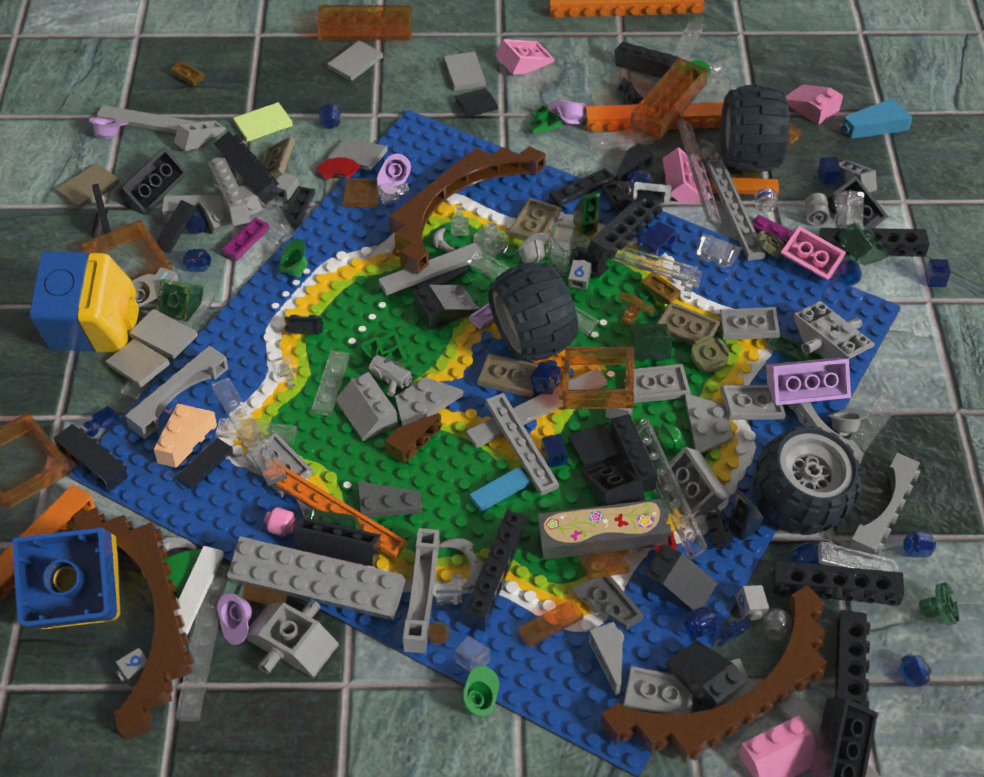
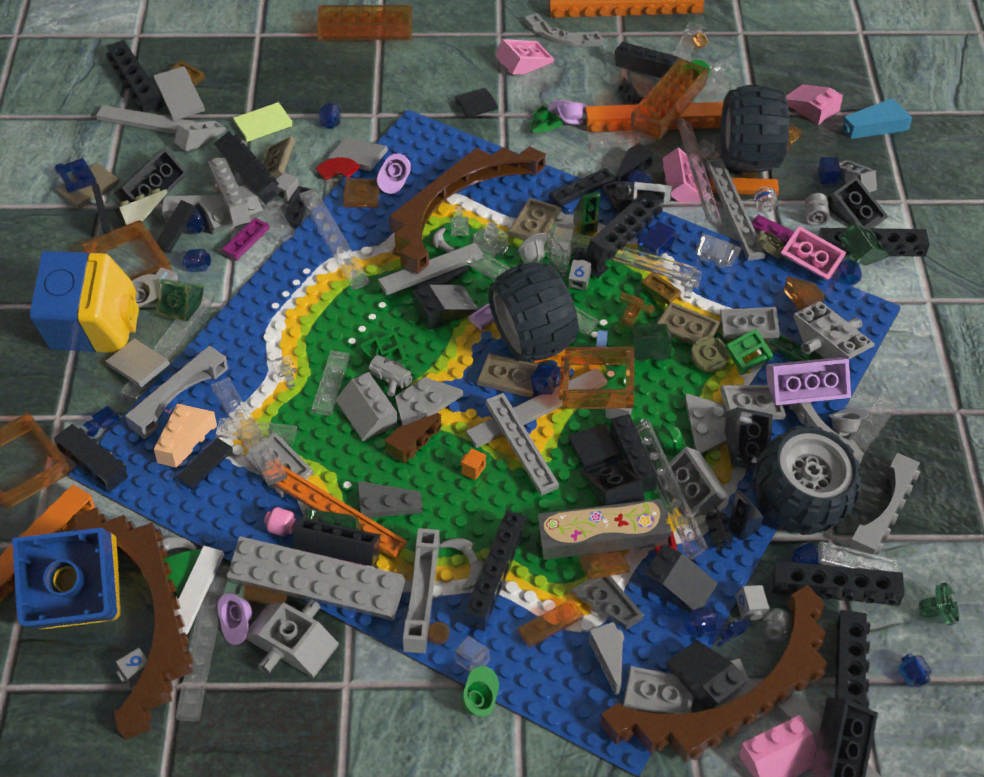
(80, 172): none -> clear blue plate
(106, 128): lavender piece -> none
(133, 76): none -> black brick
(140, 208): none -> slope
(163, 334): light grey tile -> none
(179, 93): none -> light grey tile
(293, 258): green piece -> none
(312, 323): black hinge -> none
(334, 239): none -> clear tile
(355, 60): light grey tile -> none
(389, 192): clear plate -> none
(449, 593): clear panel -> none
(464, 71): light grey tile -> none
(473, 464): none -> orange plate
(500, 489): dark azure tile -> none
(542, 29): none -> light grey tile
(554, 450): clear blue brick -> none
(601, 338): none -> medium blue beam
(660, 383): light grey tile -> none
(700, 39): none -> clear orange tile
(745, 346): none -> green plate
(747, 436): none -> black slope
(802, 292): none -> clear orange slope
(849, 208): clear slope -> none
(919, 544): clear blue head -> none
(937, 273): clear blue brick -> none

